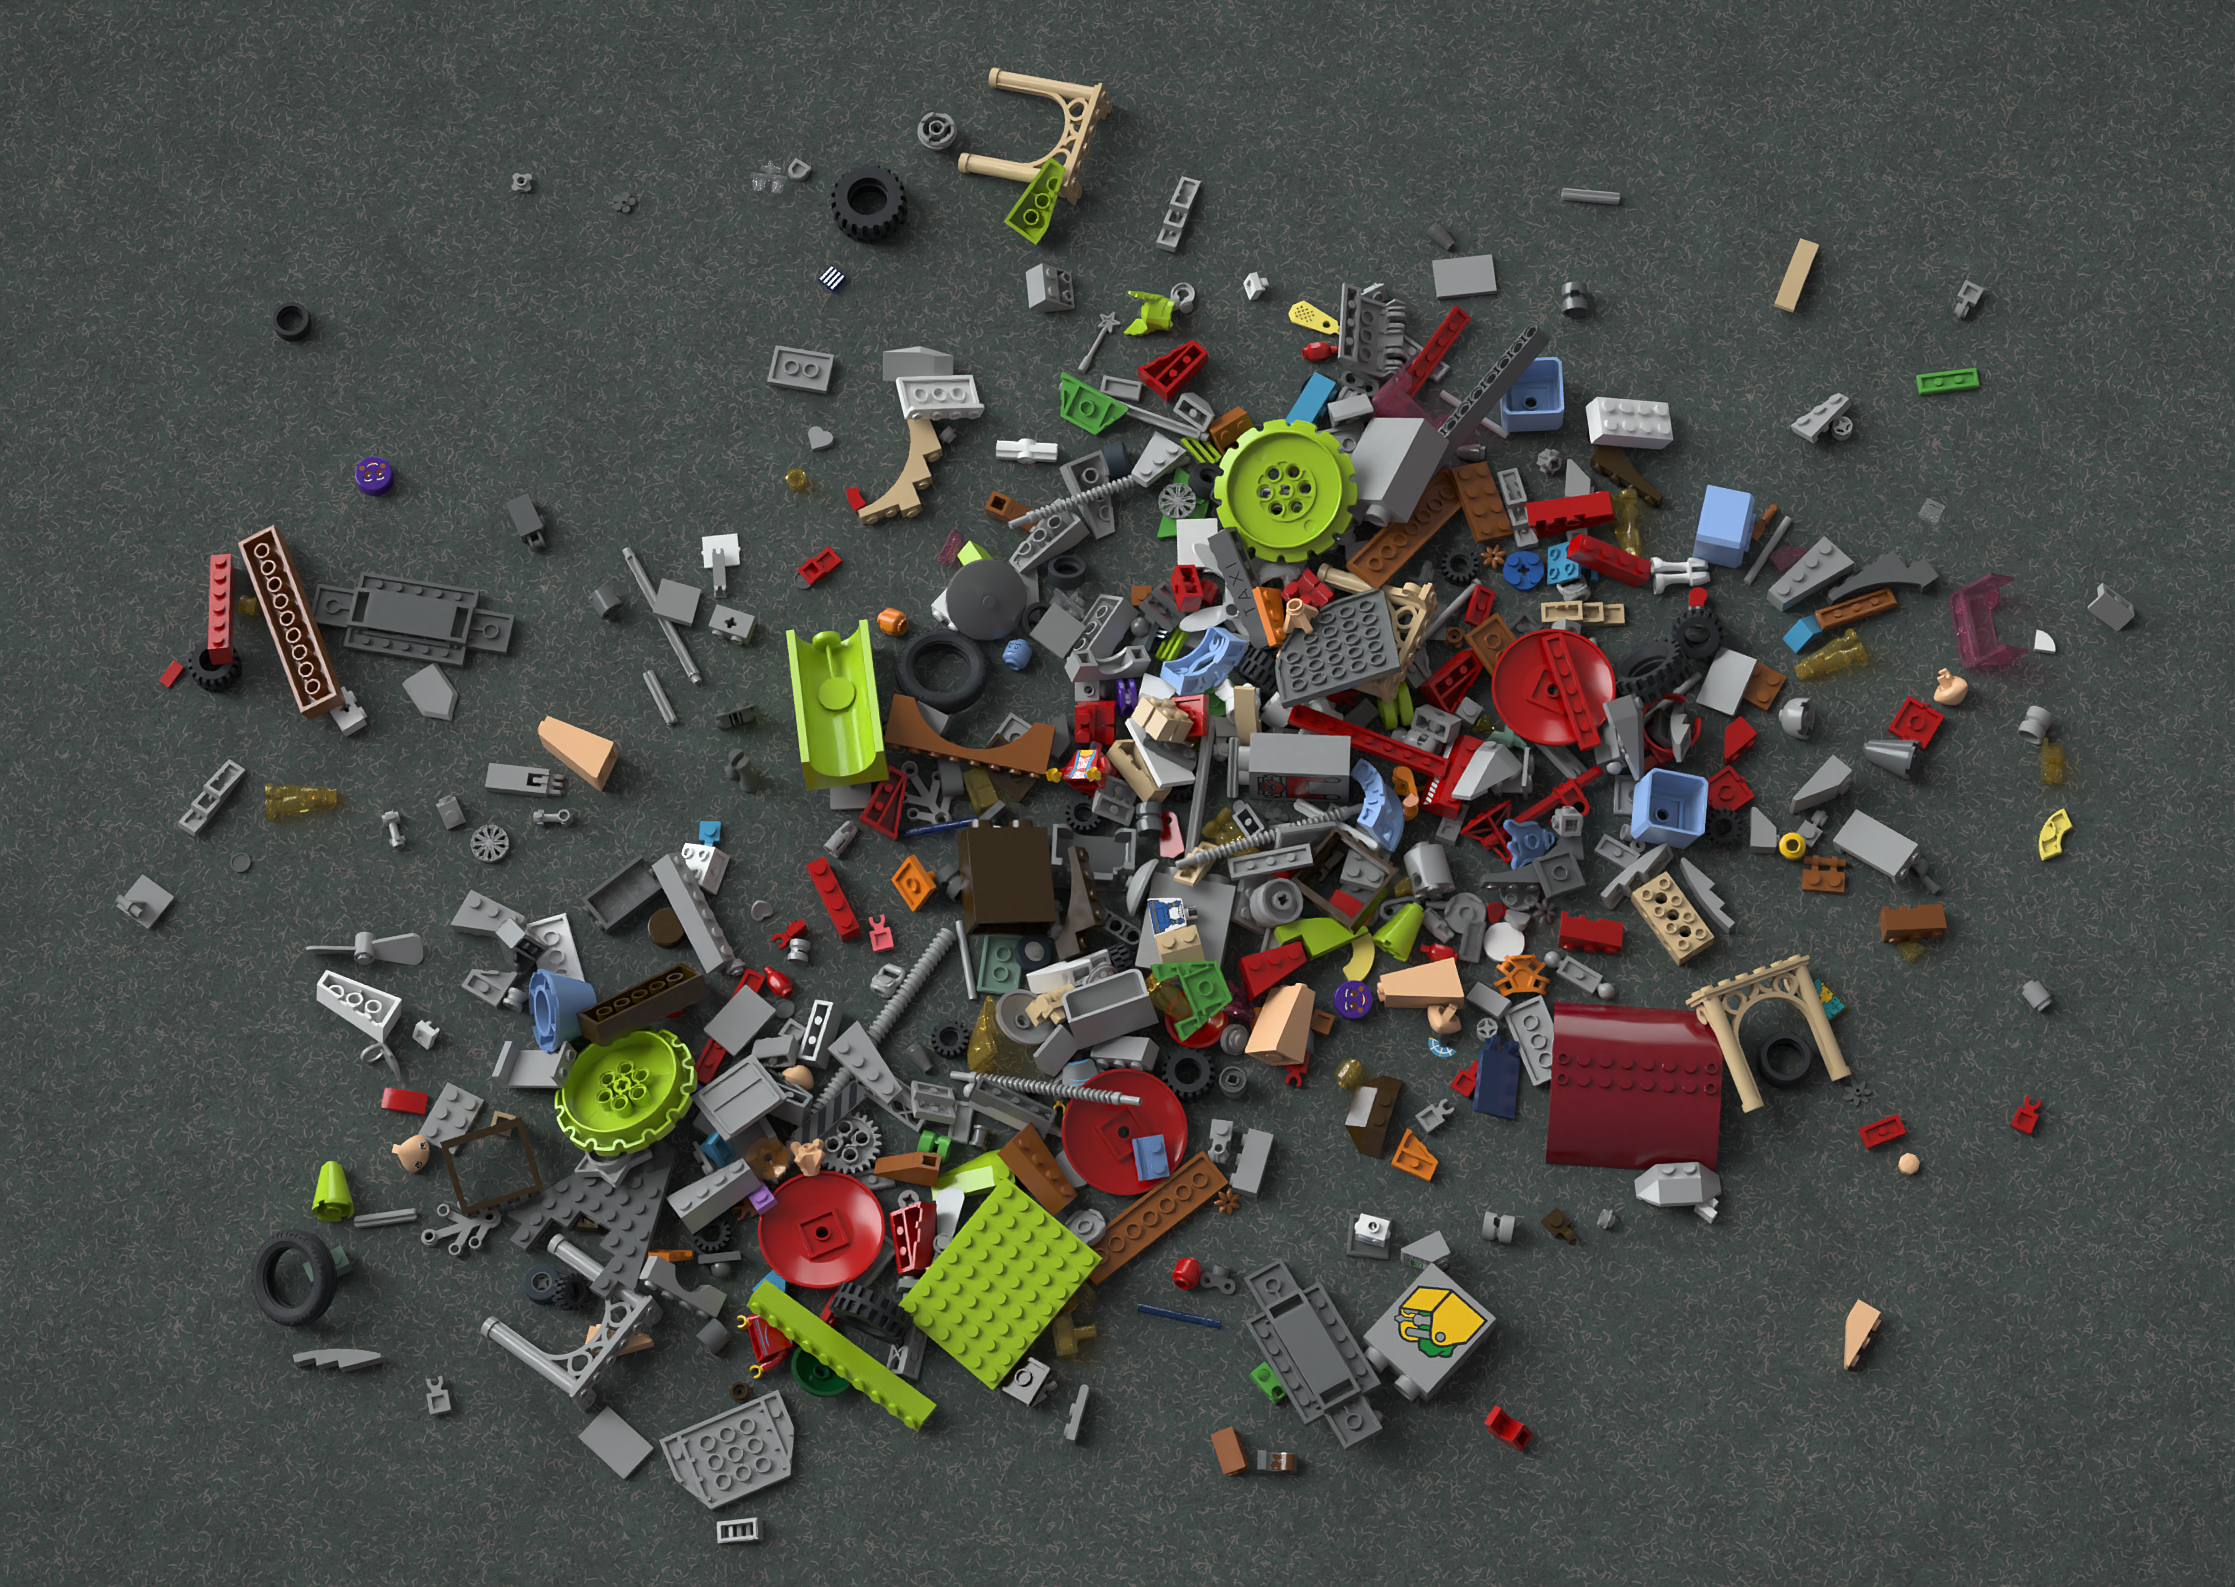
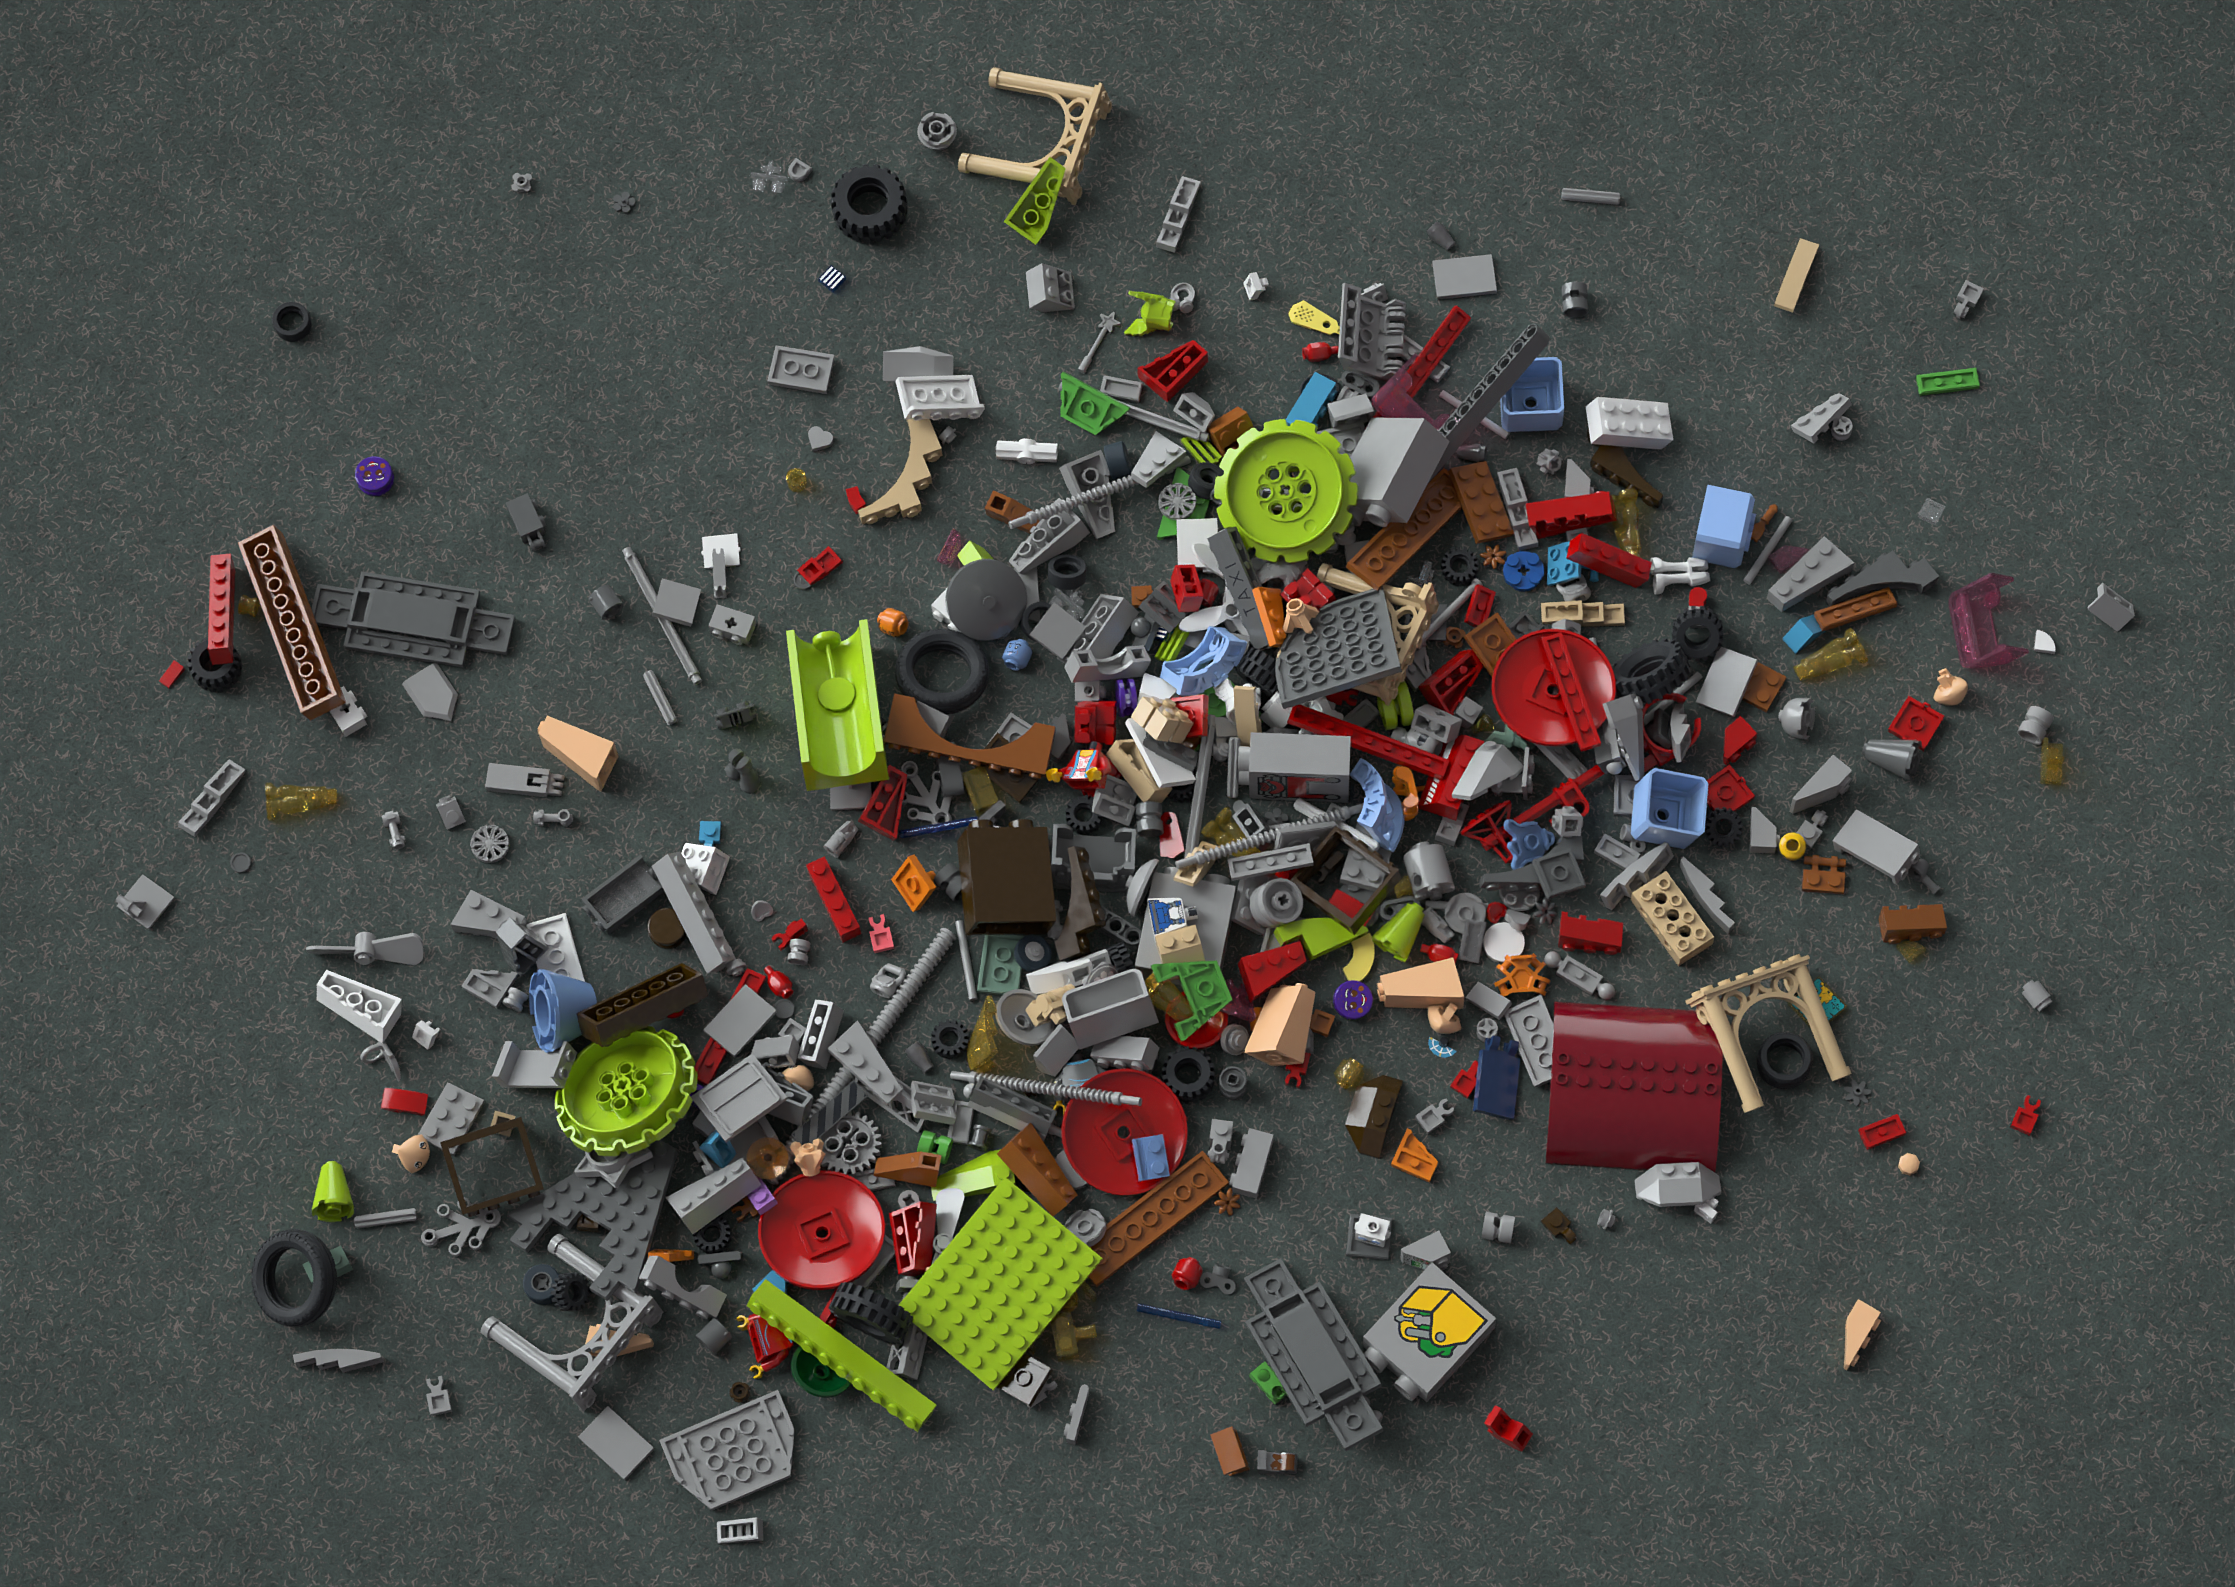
(2052, 833): light yellow tile -> none

